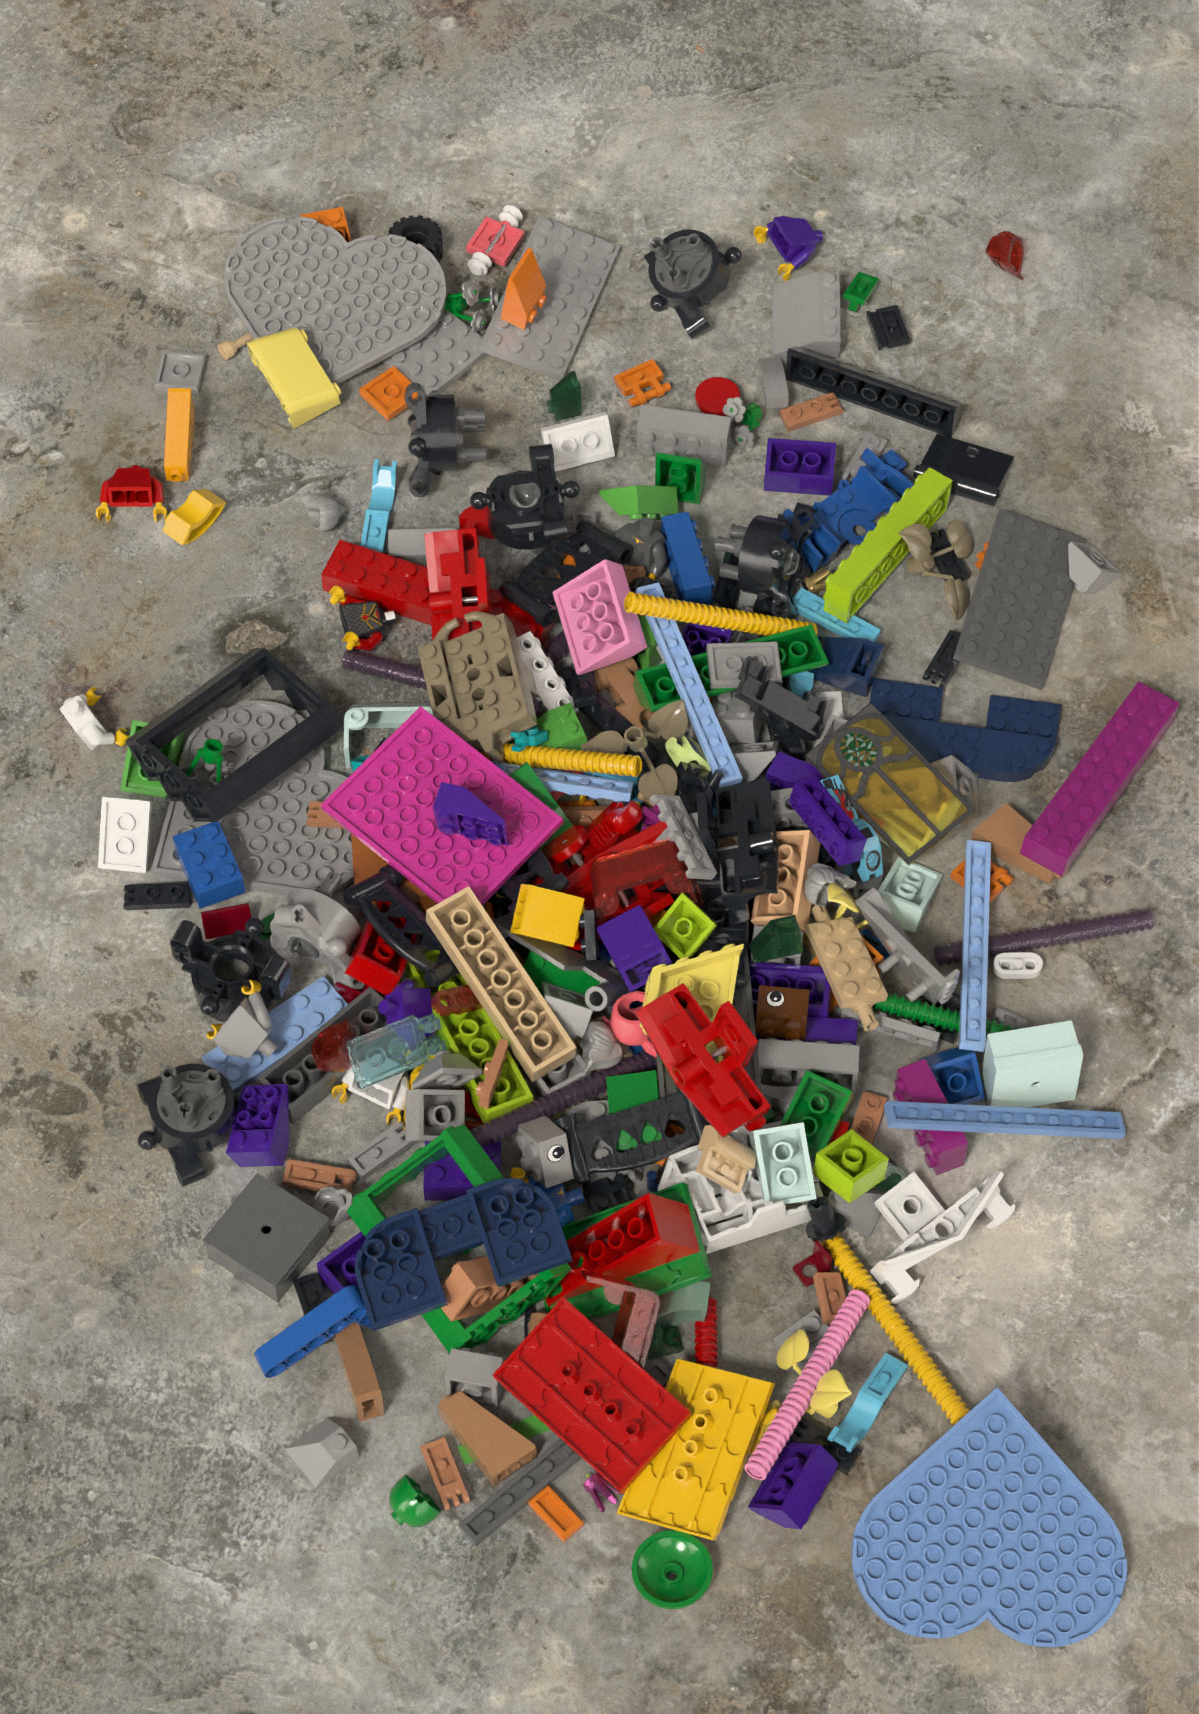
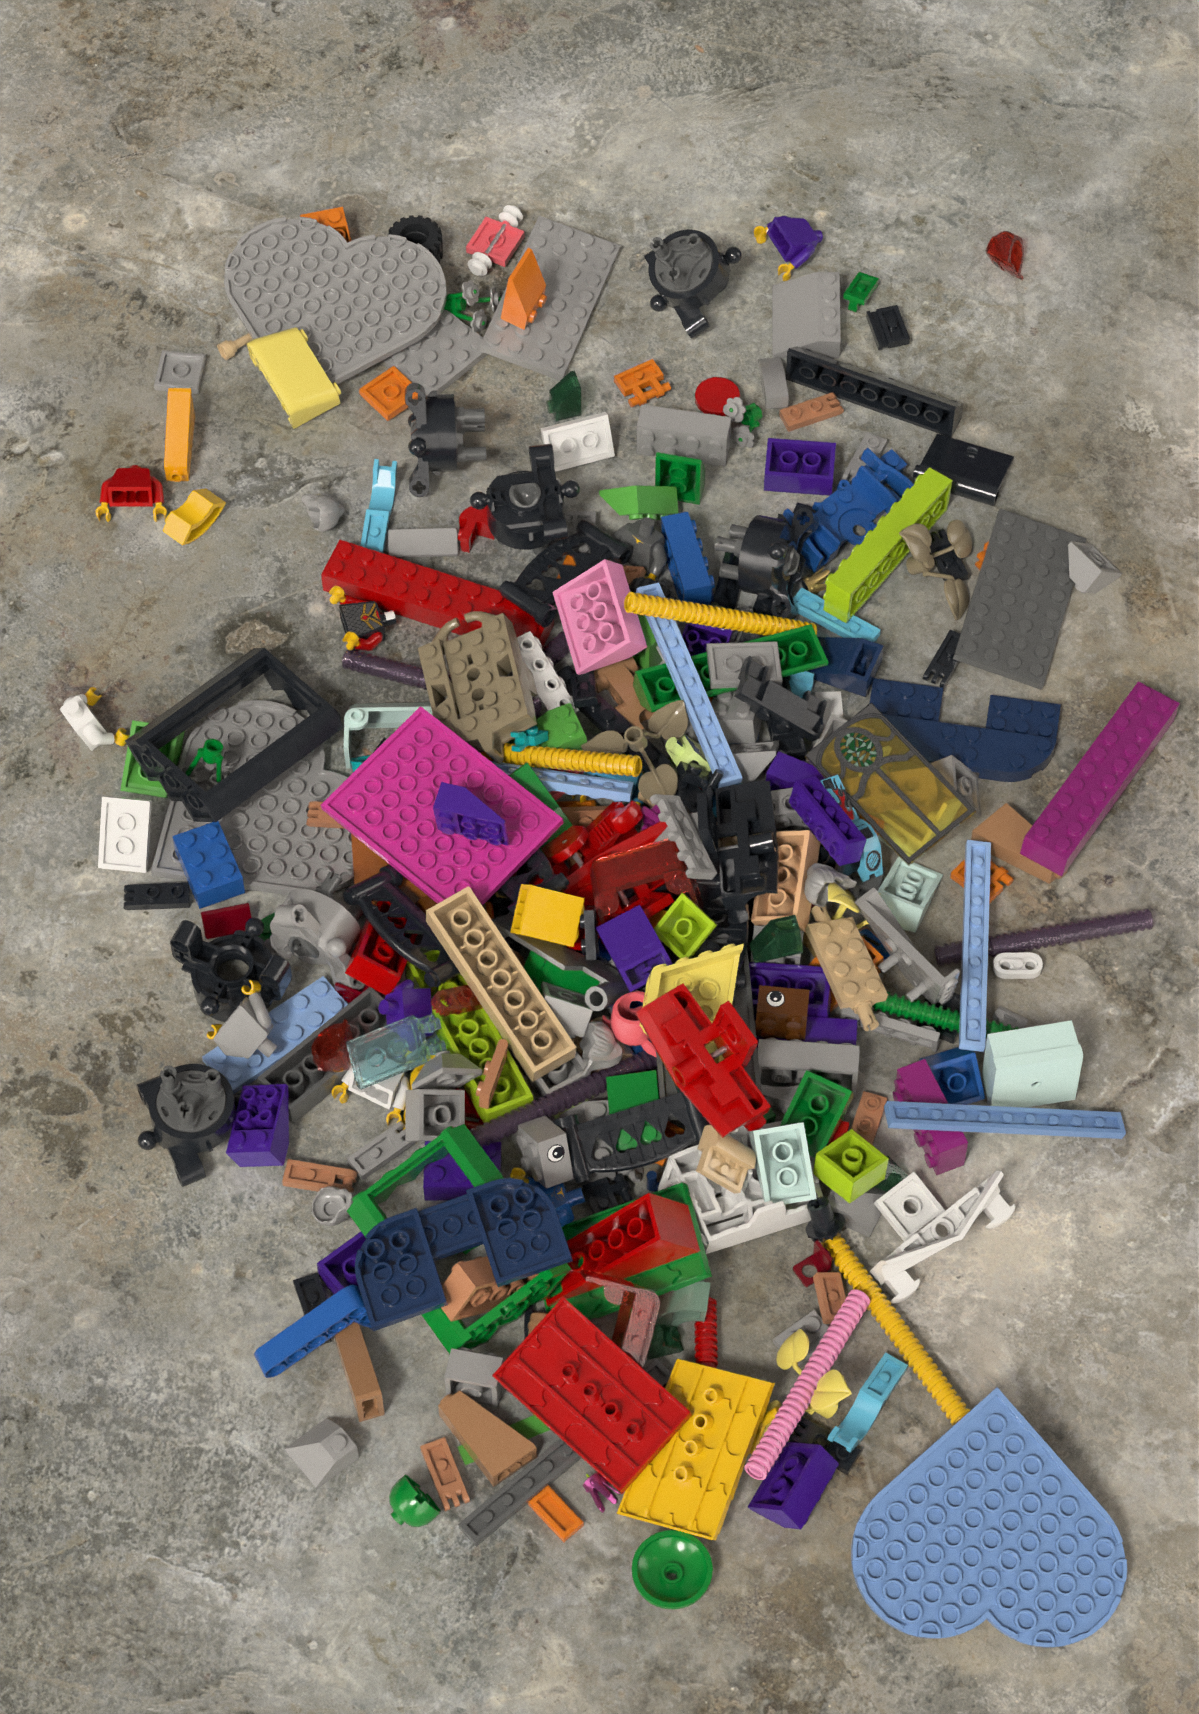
(267, 1237): dark grey container -> none
(453, 565): red piece -> none

